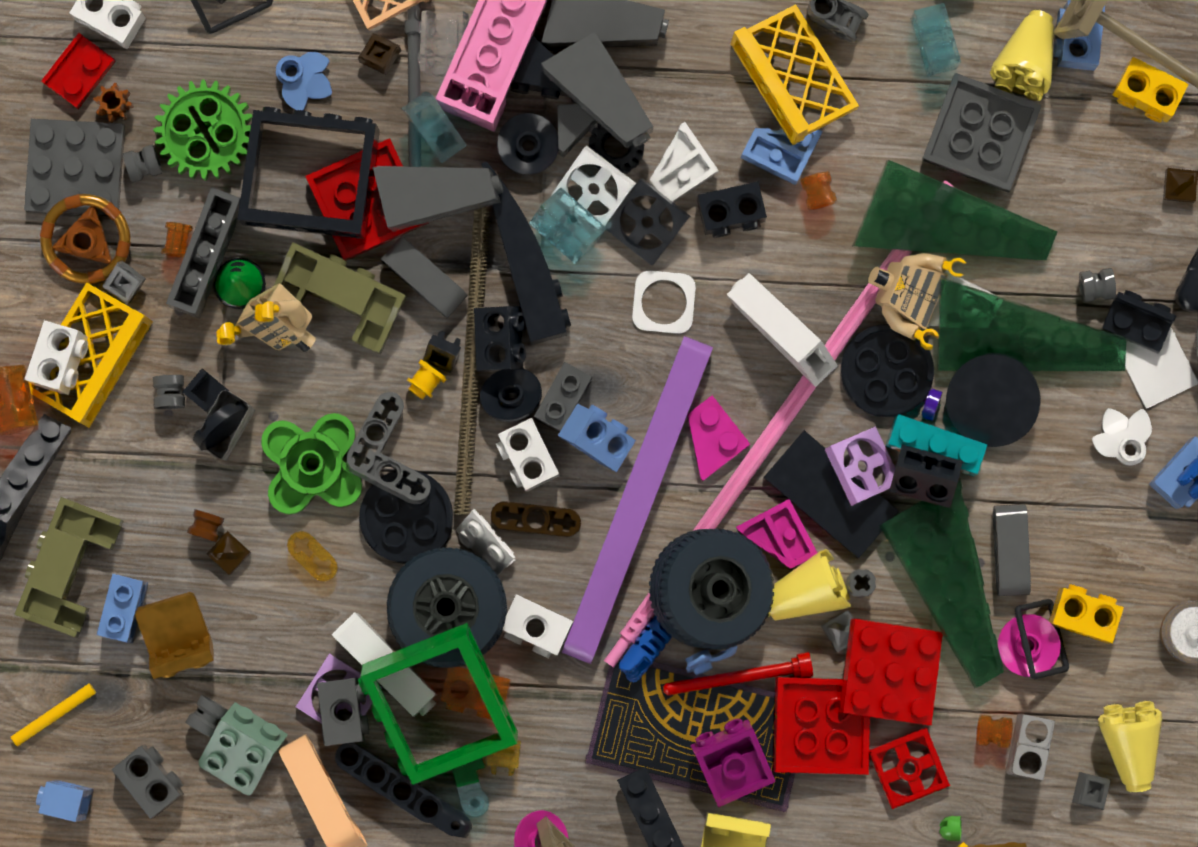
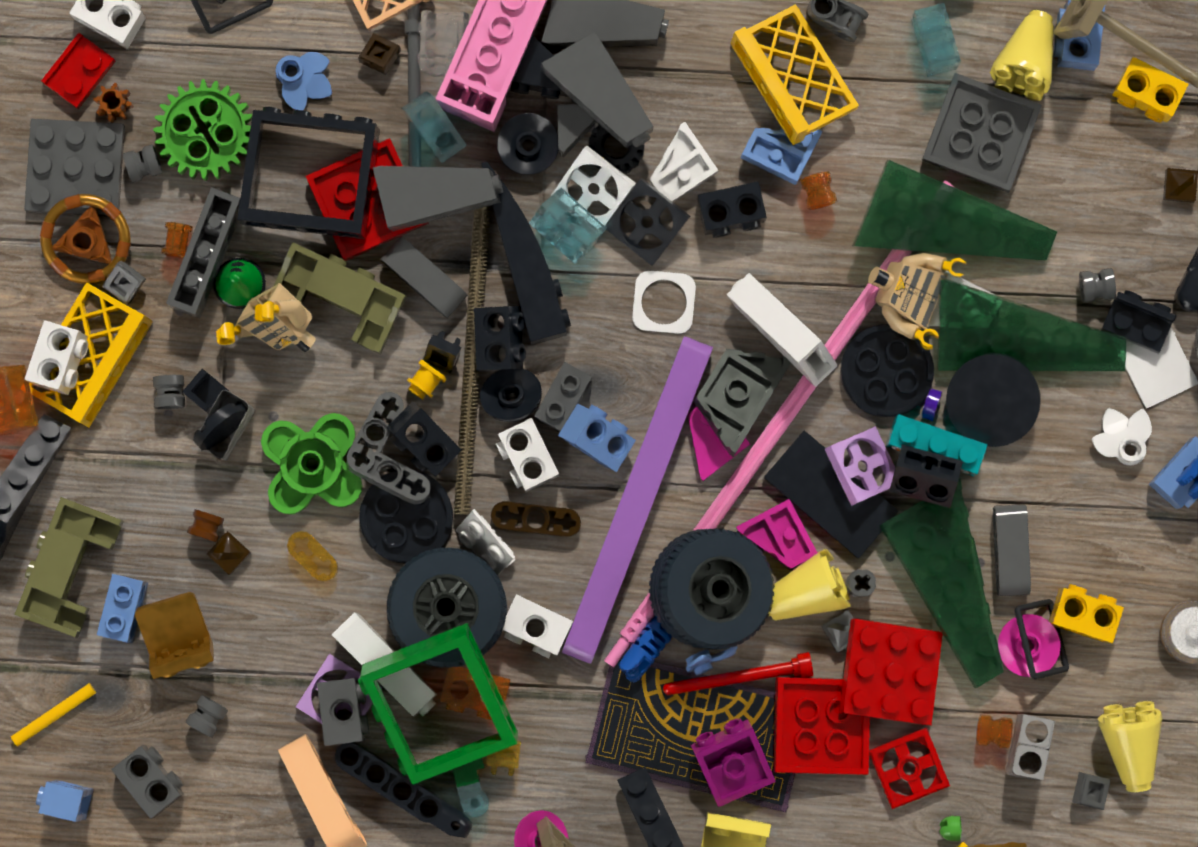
(241, 748): sand green bracket -> none
(427, 435): none -> black brick
(738, 393): none -> pearl dark grey wing

